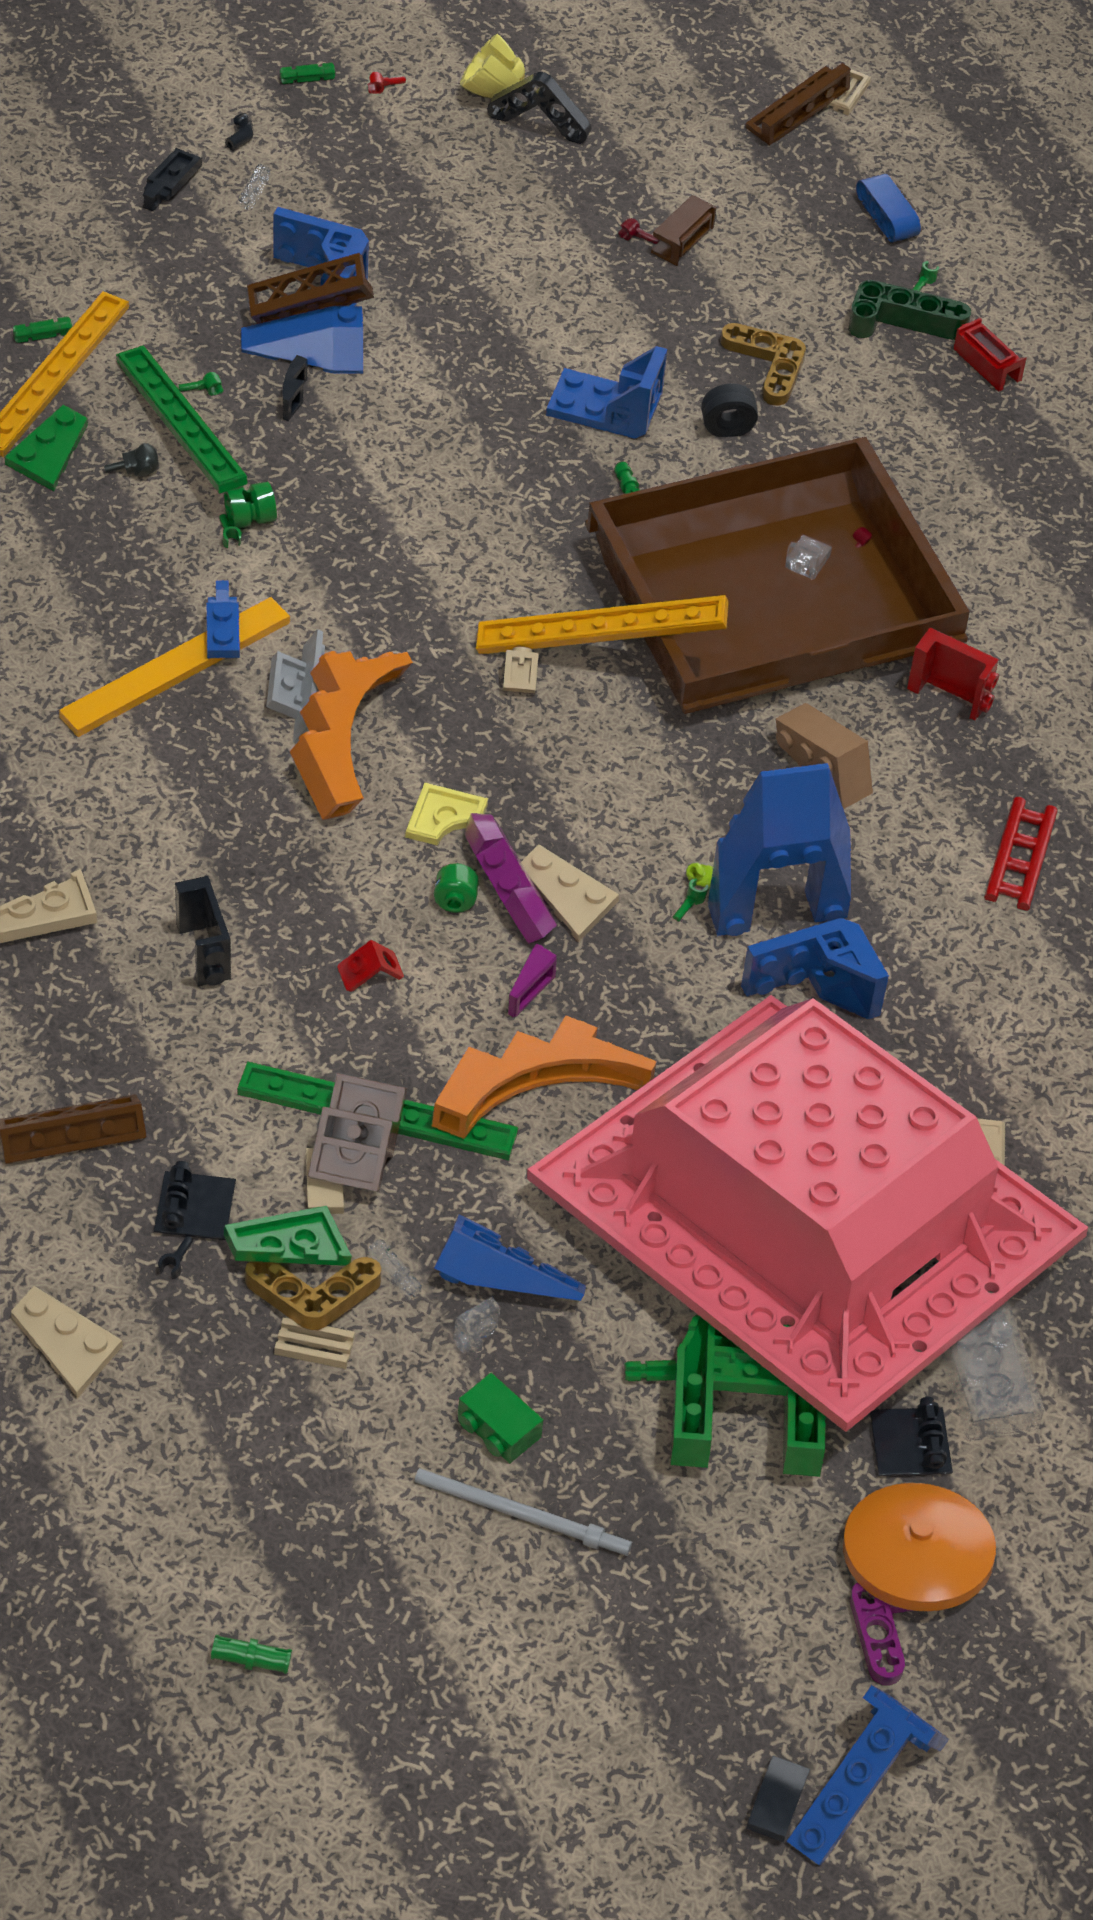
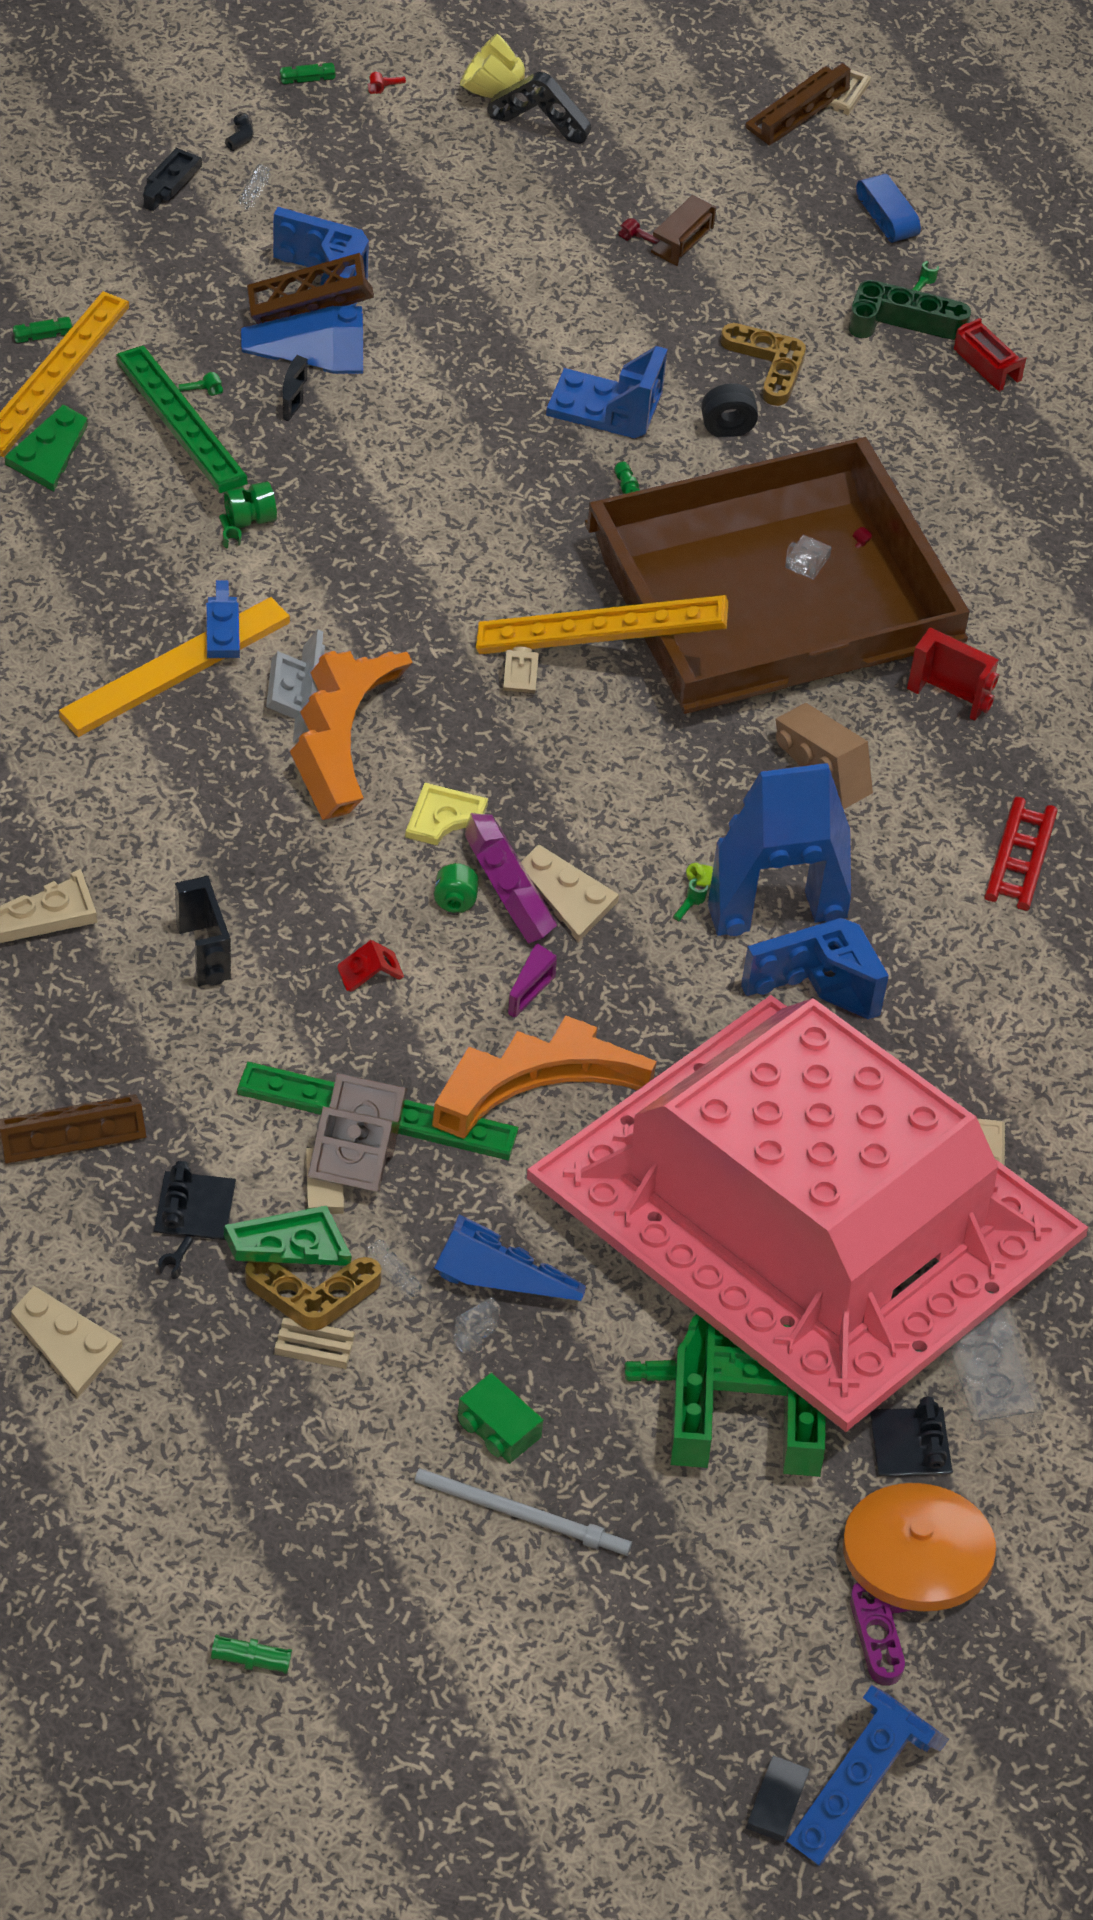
(137, 461): pearl dark grey piece -> none

